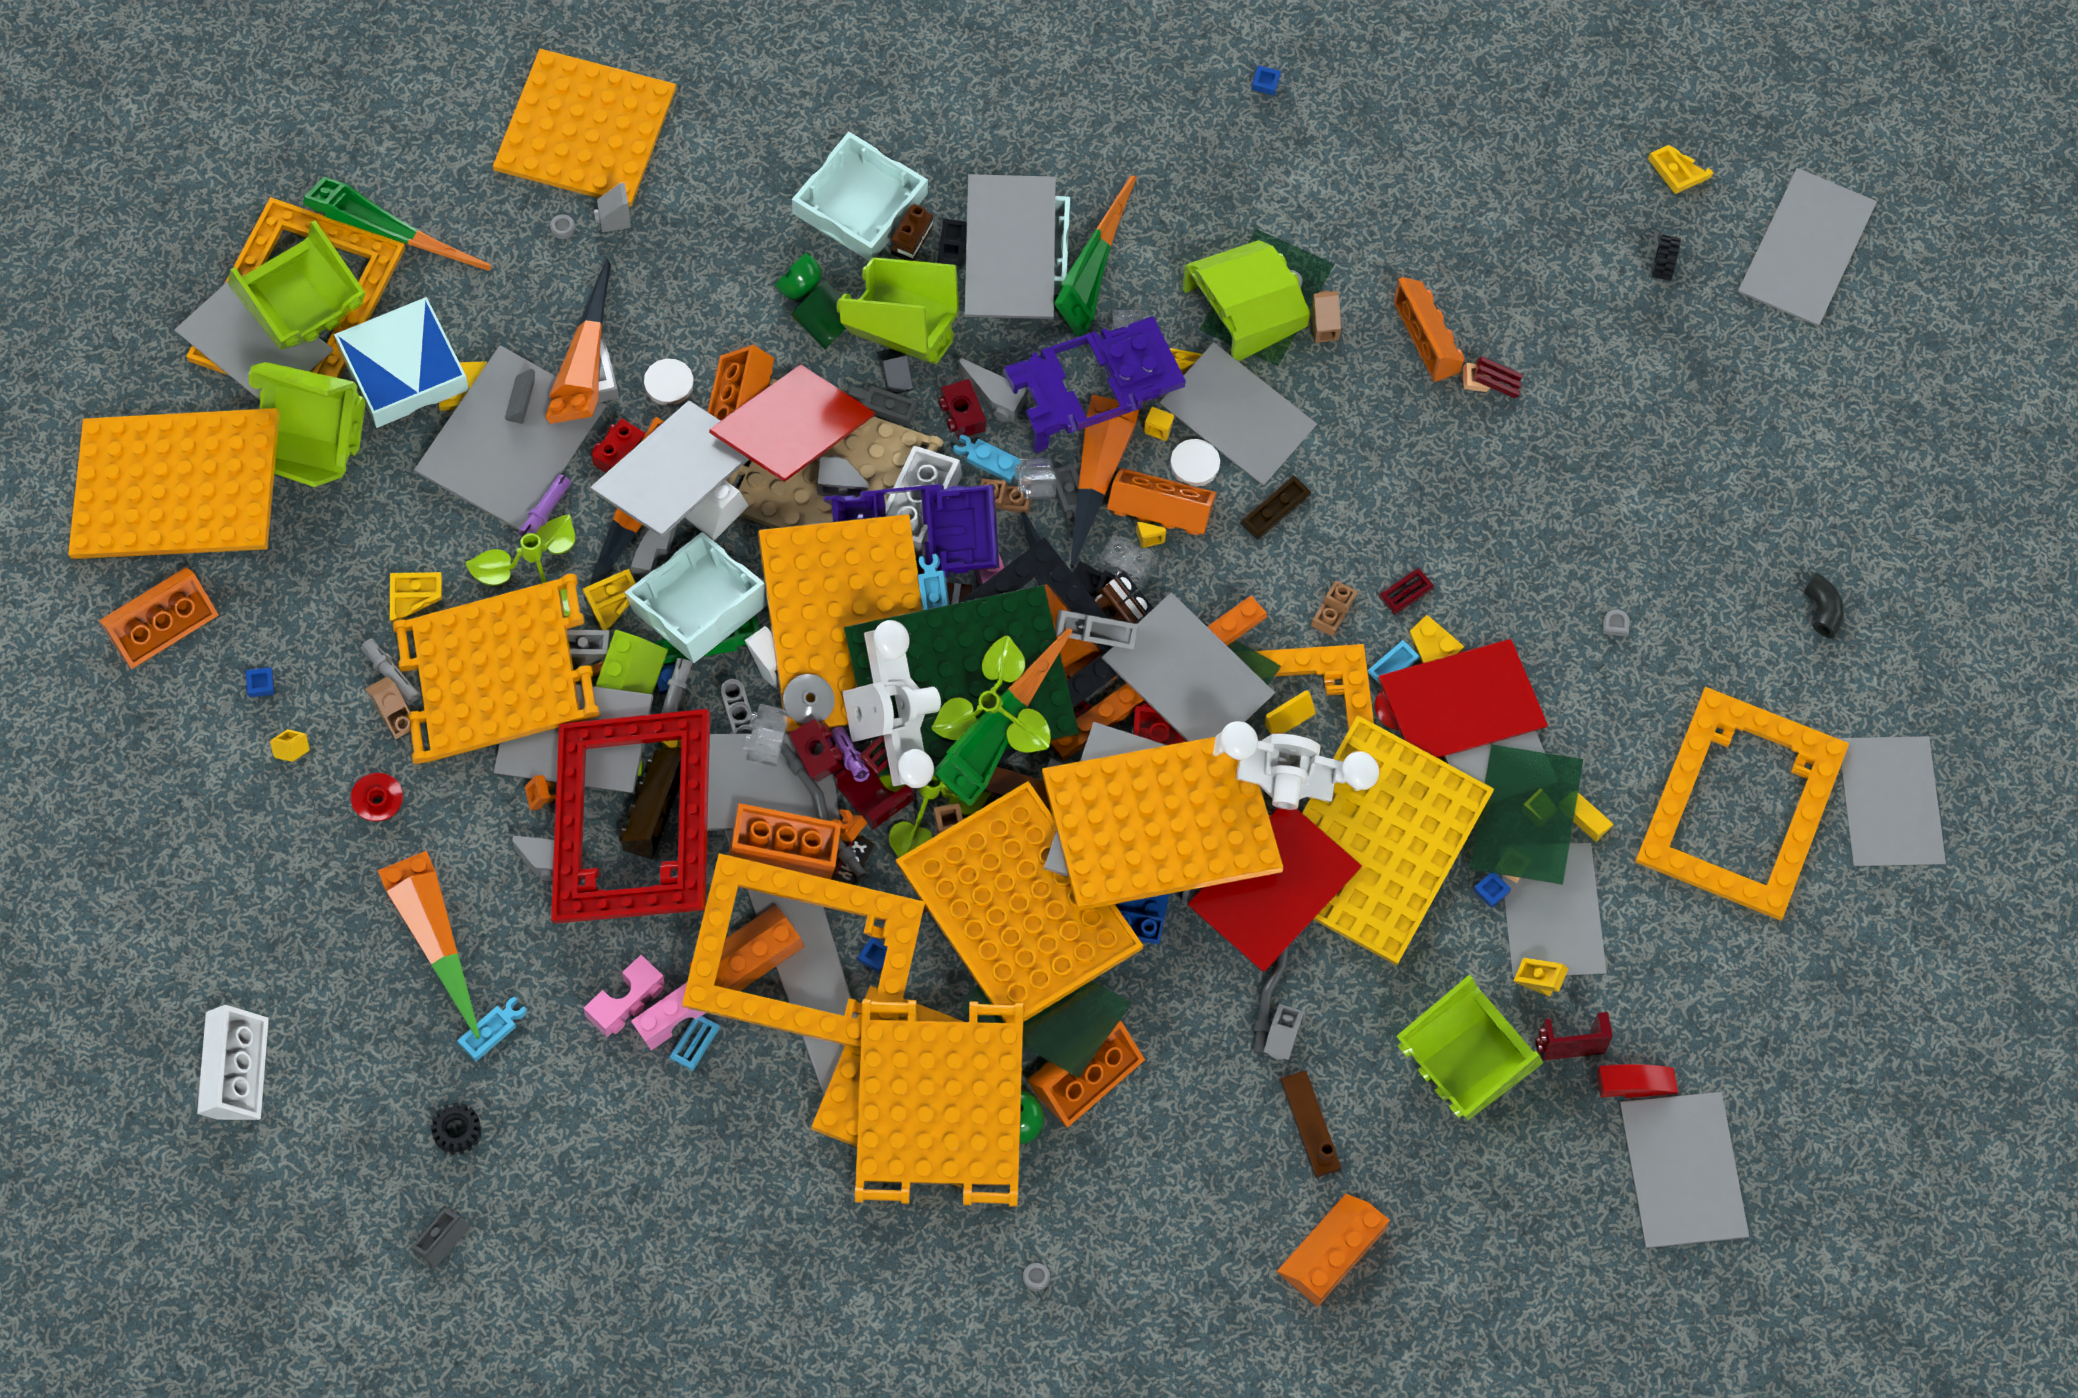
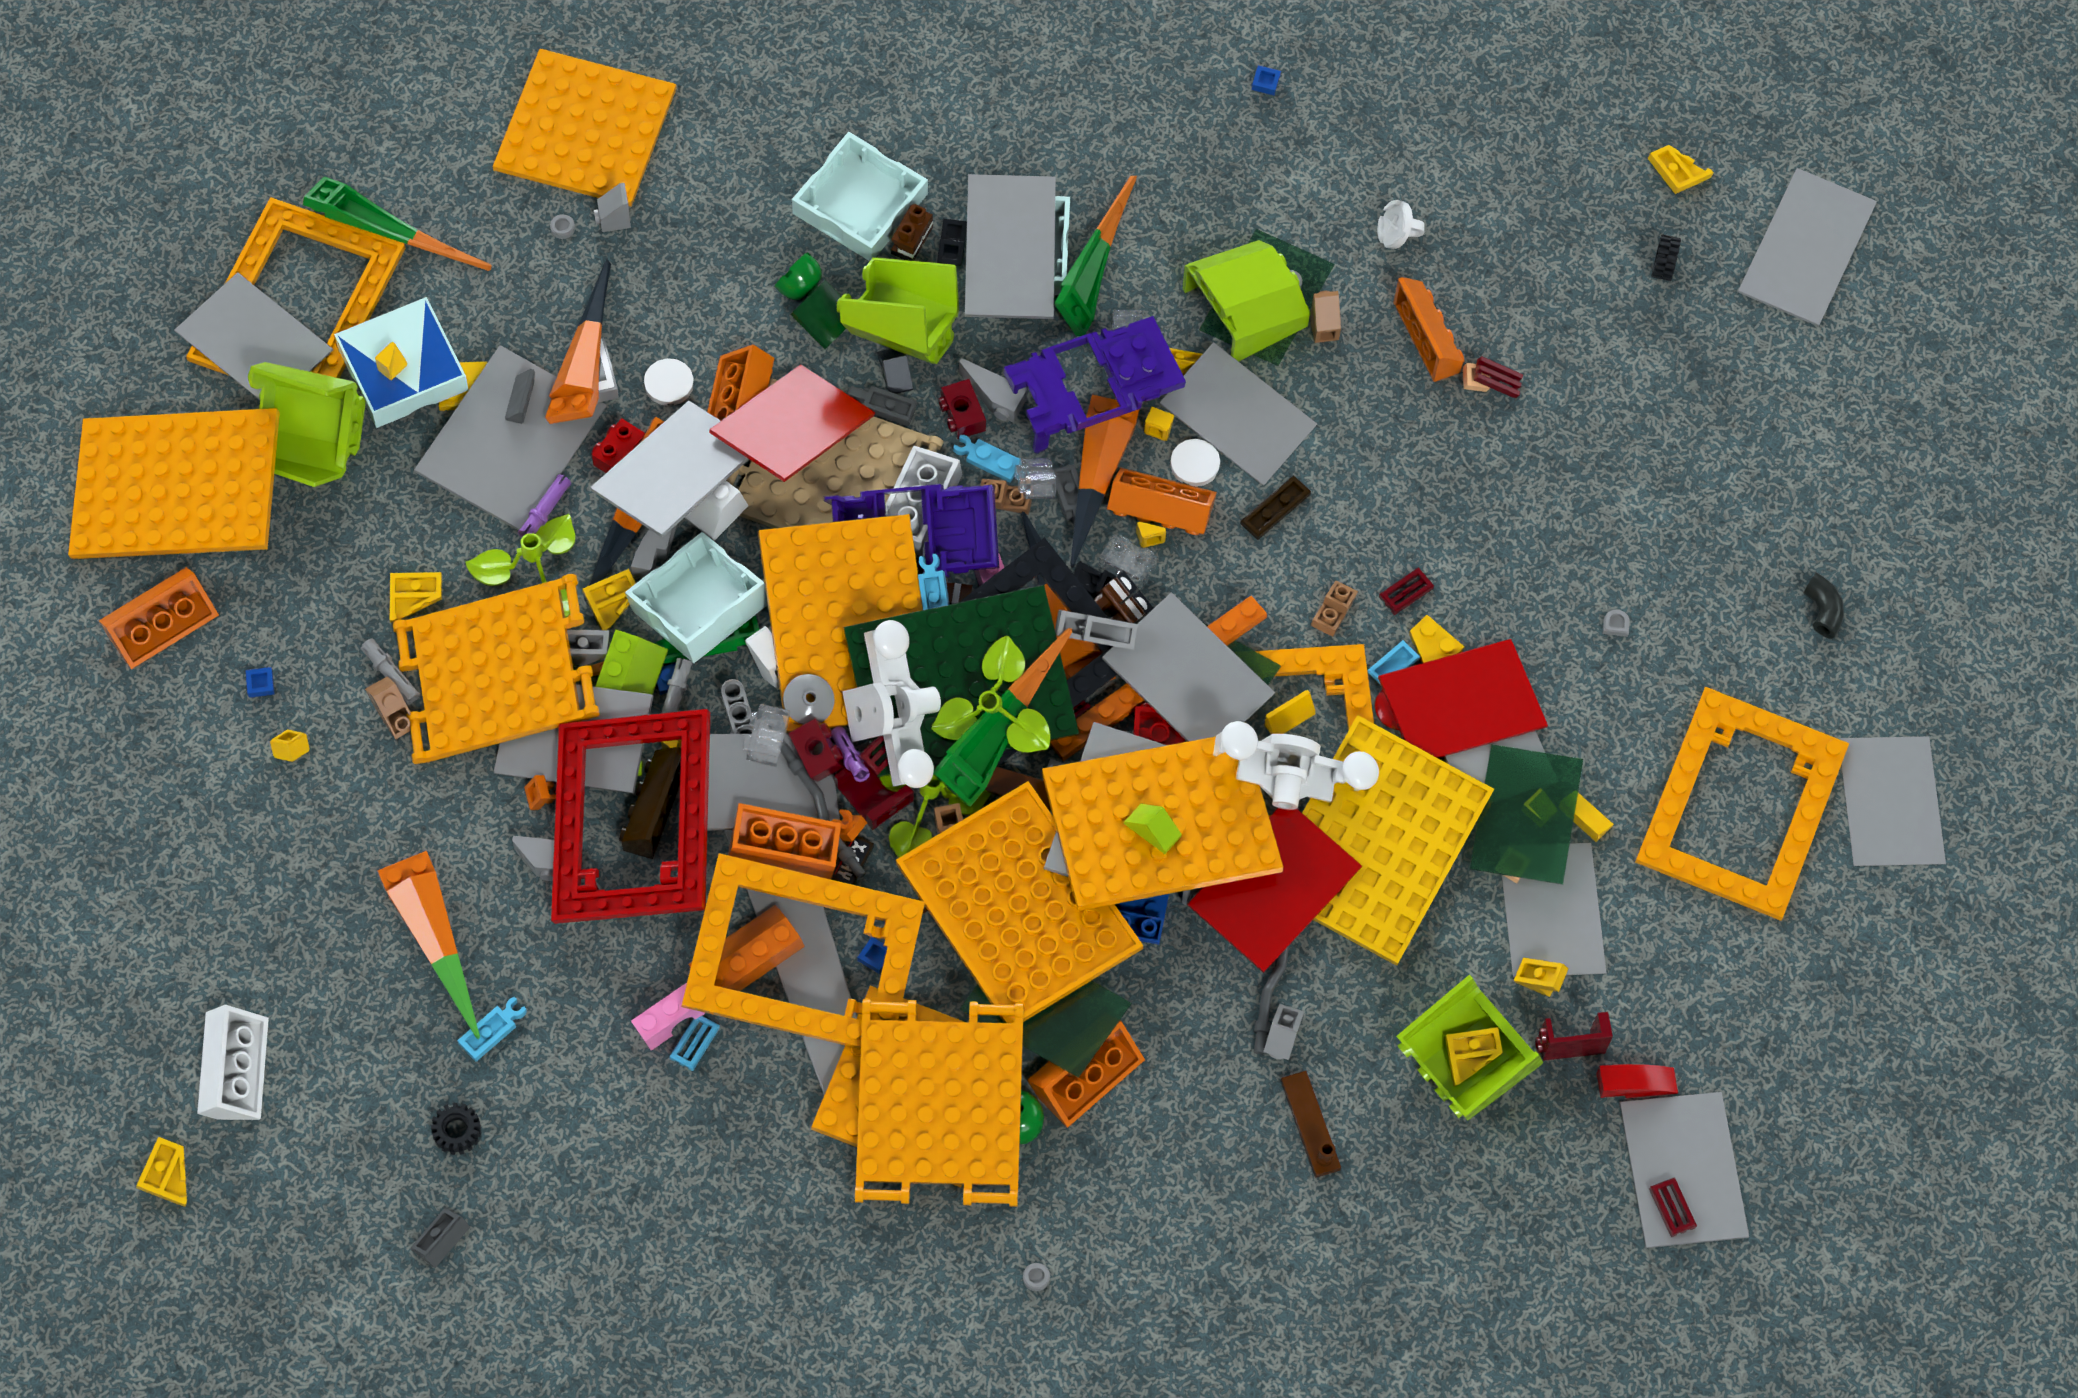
(165, 1172): none -> yellow wing
(299, 291): lime windscreen -> none
(375, 786): red dish -> none
(390, 361): none -> yellow slope
(610, 1013): bright pink arch -> none
(839, 478): light grey slope -> none
(1154, 826): none -> lime slope
(1333, 1248): orange slope -> none
(1398, 225): none -> white tile
(1471, 1052): none -> yellow wing
(1492, 889): blue plate -> none
(1681, 1228): none -> dark red tile

